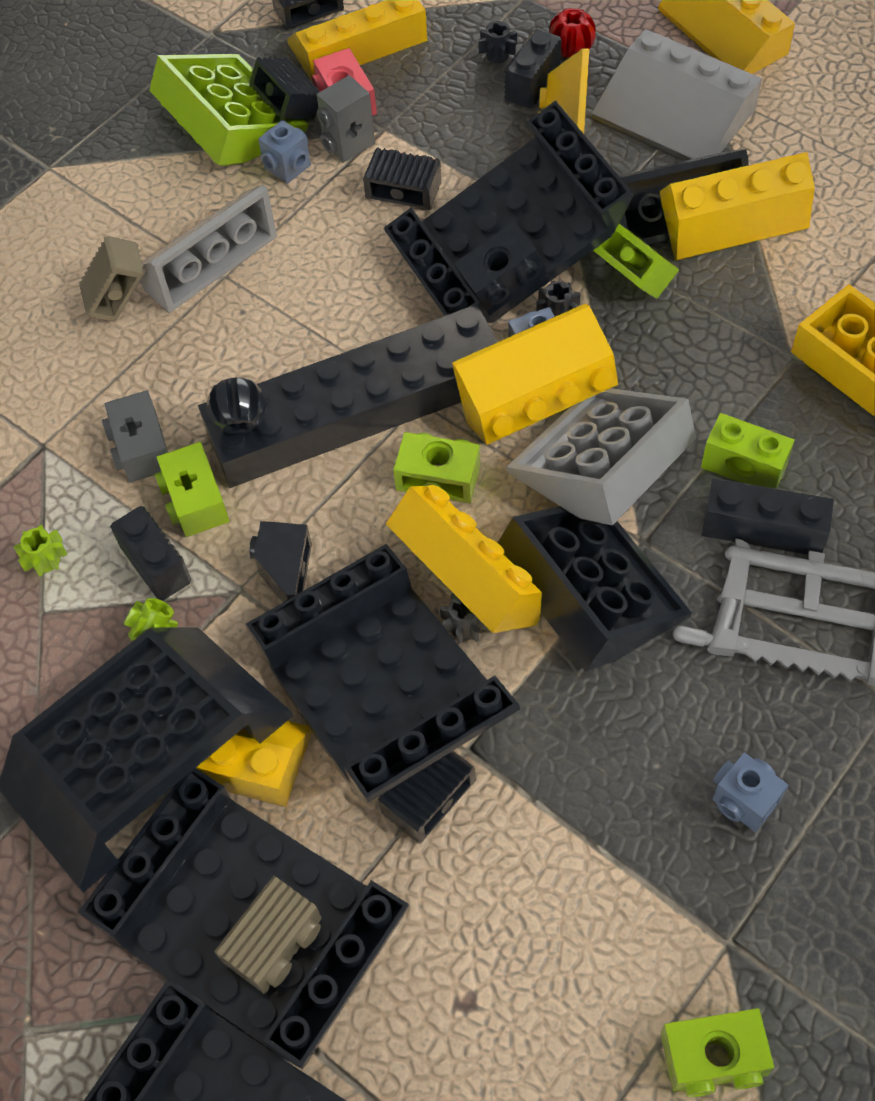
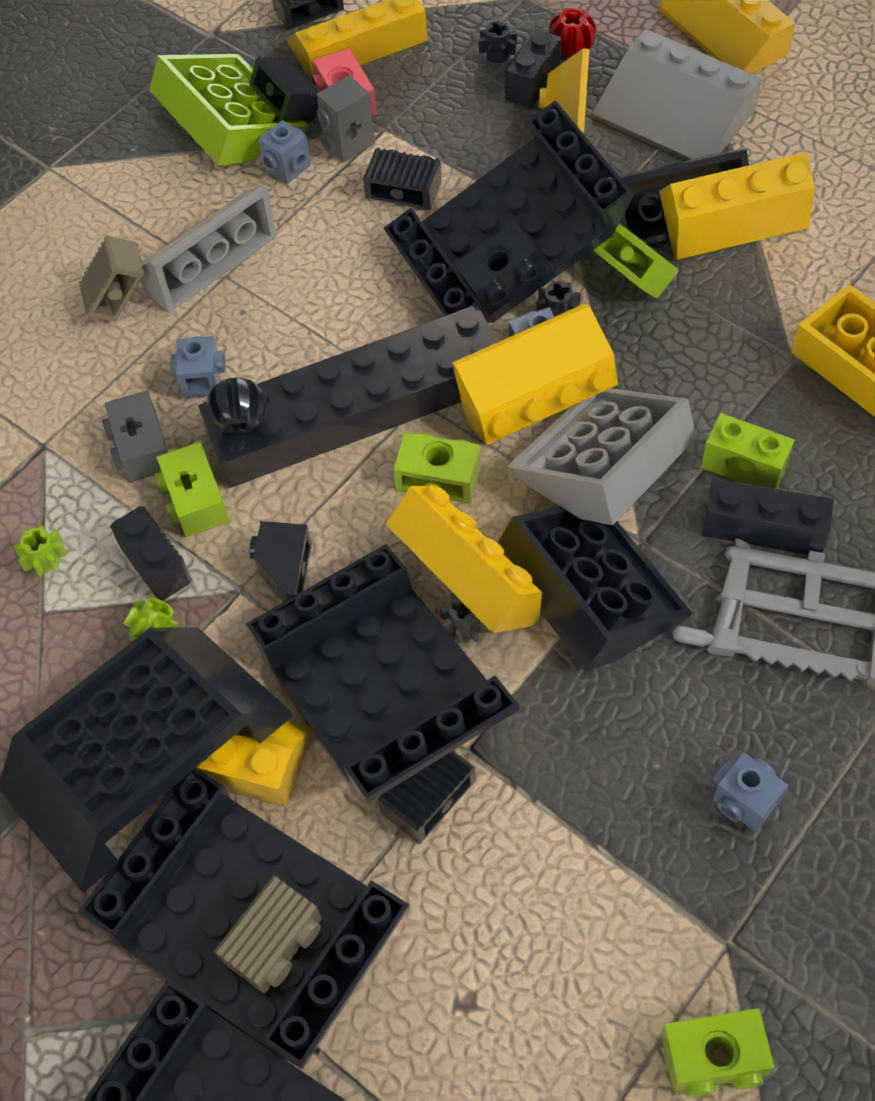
(197, 365): none -> sand blue brick

